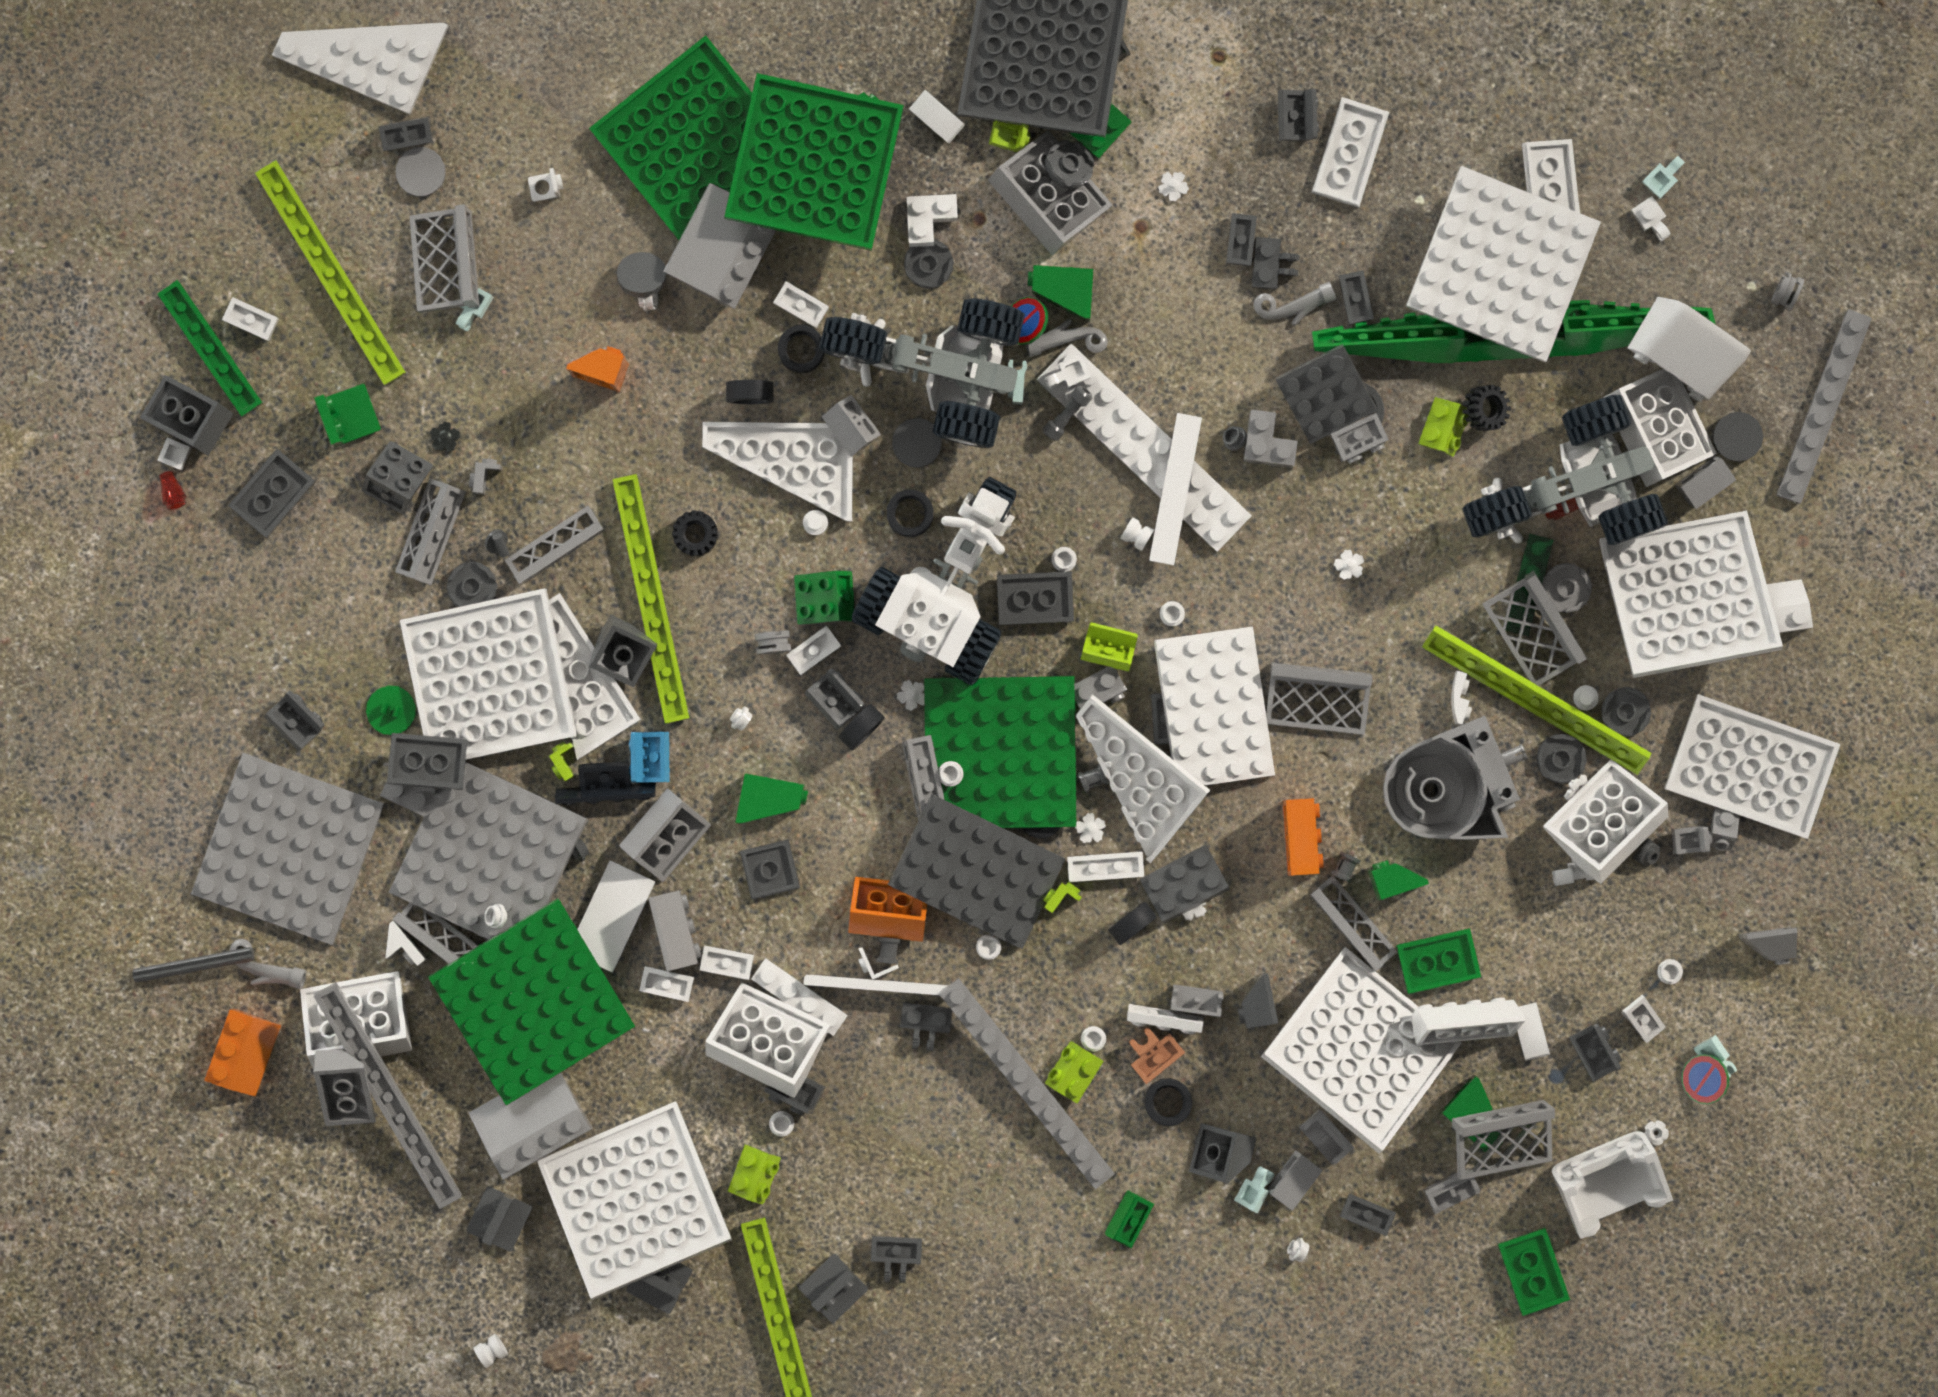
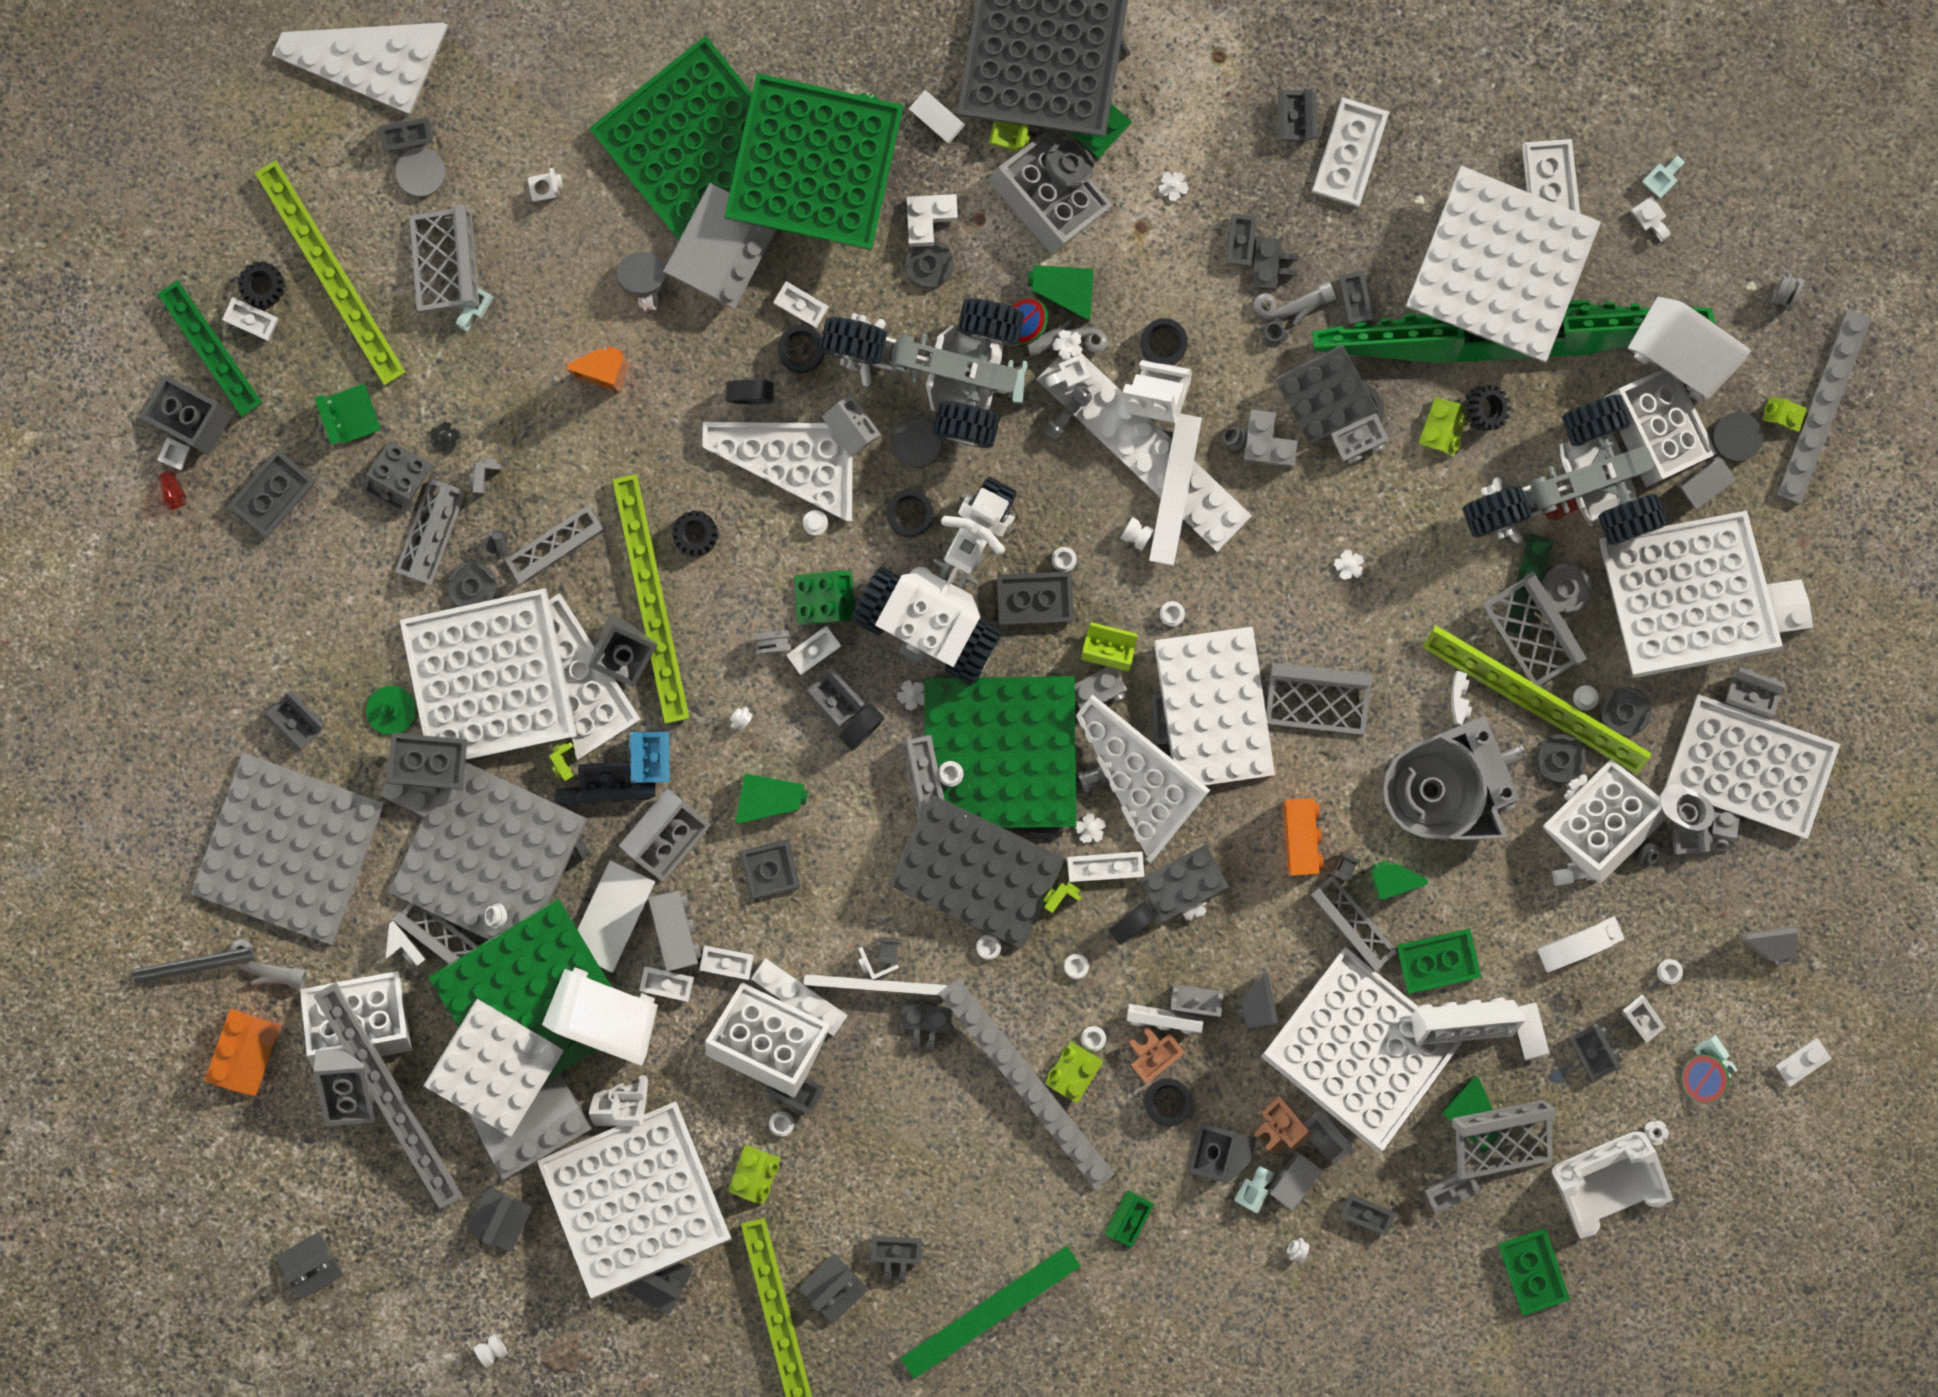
(250, 274): none -> black tyre
(309, 1266): none -> dark grey bracket
(493, 1067): none -> white plate
(601, 1016): none -> white windscreen
(620, 1105): none -> white slope
(885, 911): orange slope -> none
(990, 1312): none -> green tile
(1067, 344): none -> white plant
(1076, 966): none -> white tile
(1157, 391): none -> white piece
(1164, 323): none -> black tyre
(1280, 334): none -> dark grey plate
(1282, 1127): none -> nougat plate
(1581, 944): none -> white arch
(1686, 808): none -> light grey piece
(1754, 692): none -> light grey bracket
(1784, 413): none -> lime bracket
(1802, 1062): none -> white plate

